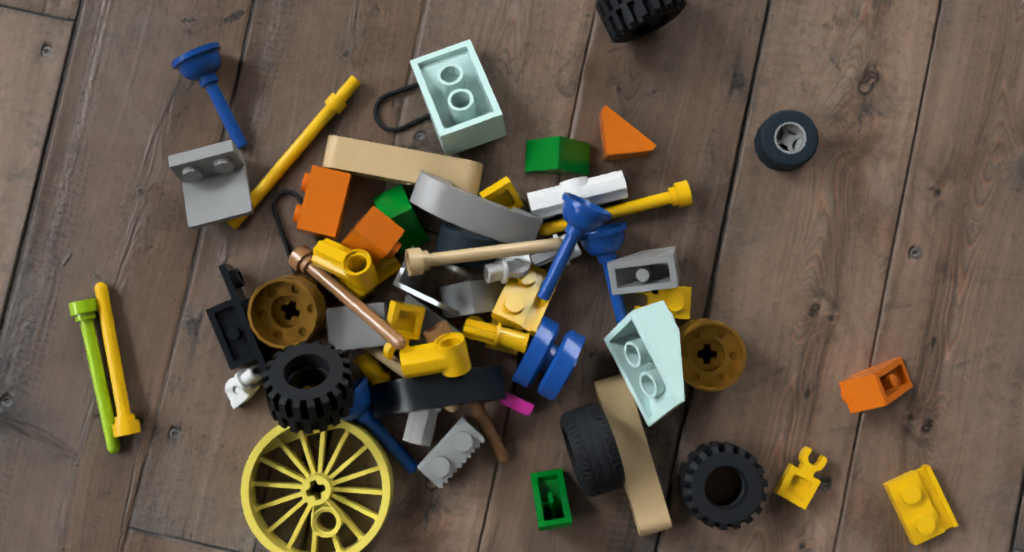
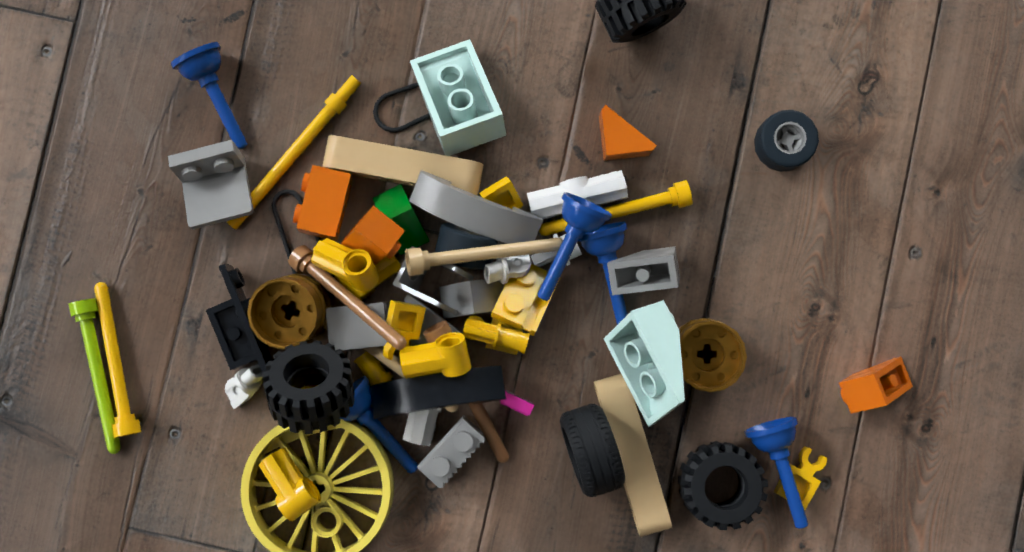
(293, 491): none -> yellow piece
(551, 499): green slope -> none
(552, 360): blue wheel -> none
(557, 156): green slope -> none
(676, 299): yellow plate -> none
(775, 439): none -> blue piece
(920, 504): yellow plate -> none

